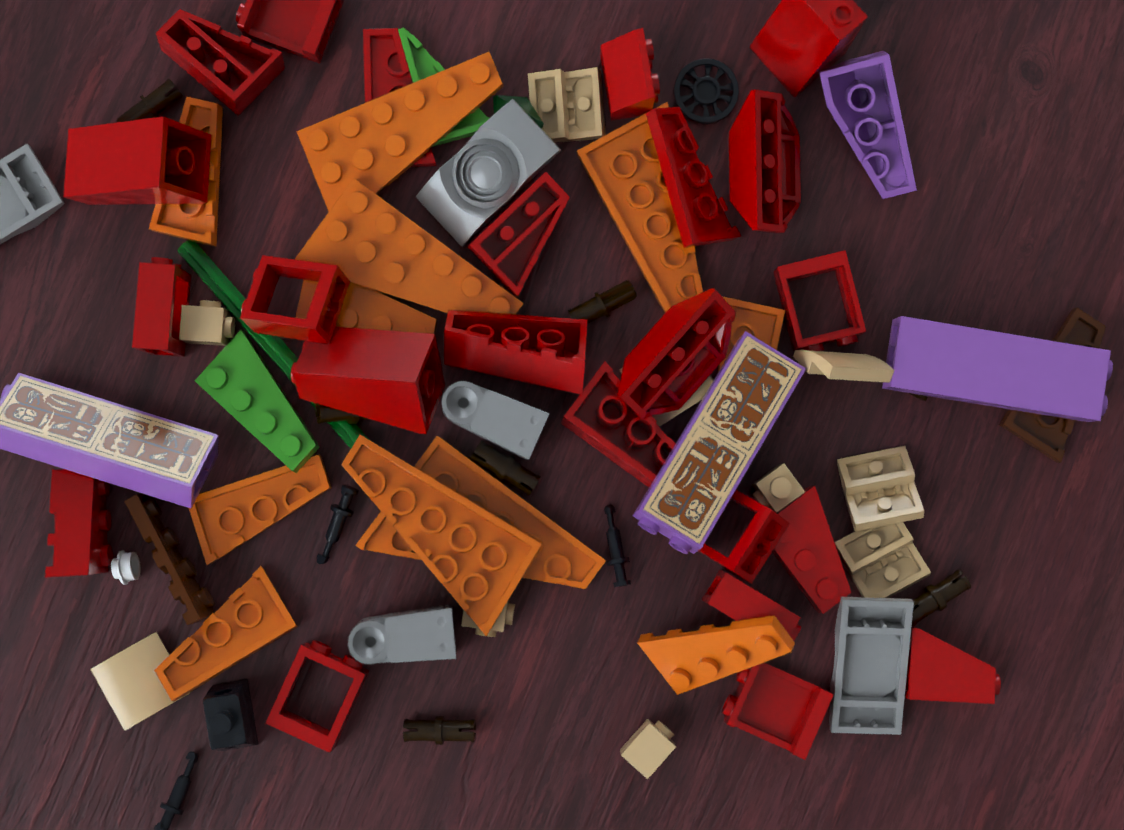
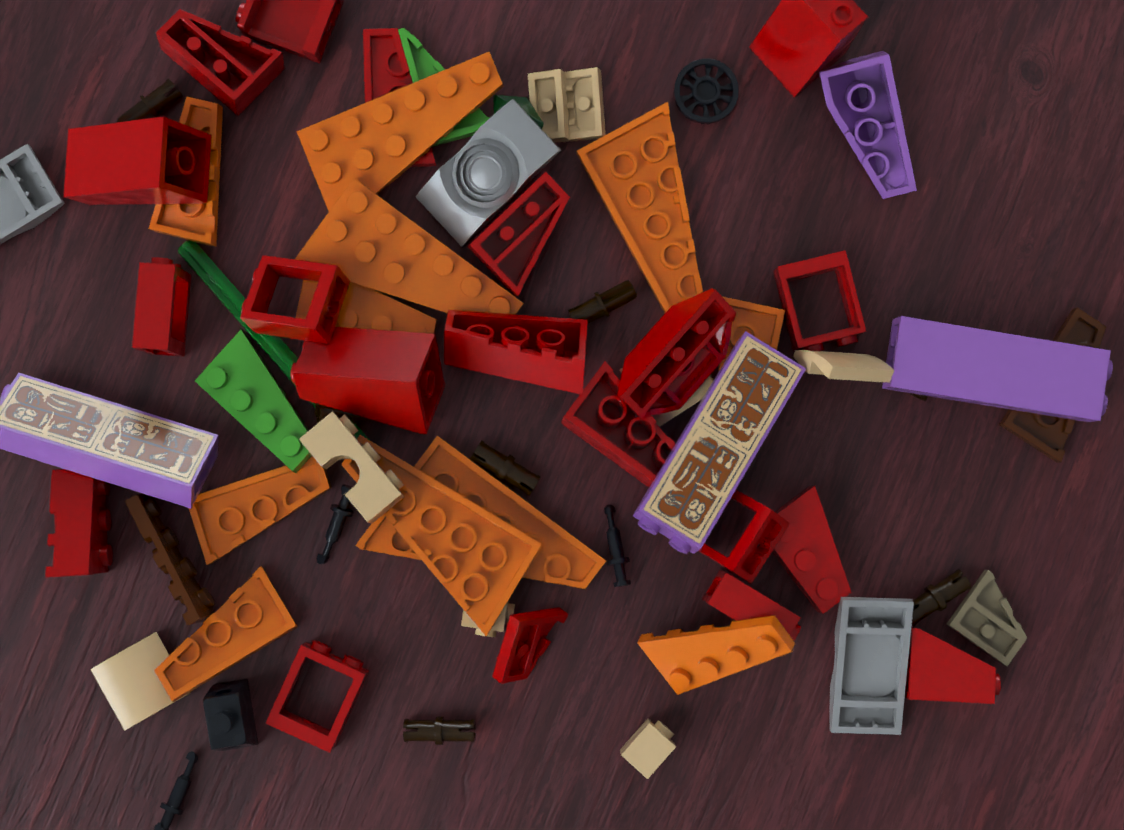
(126, 567): white plate -> none
(206, 324): tan brick -> none
(335, 440): none -> tan arch
(404, 636): light grey piece -> none
(494, 417): light grey piece -> none
(525, 643): none -> red wing
(627, 75): red slope -> none
(693, 200): red wing -> none
(765, 163): red wedge -> none
(777, 488): tan brick -> none
(777, 707): red panel -> none
(880, 488): tan slope -> none
(882, 560): tan slope -> none
(989, 620): none -> dark tan wing

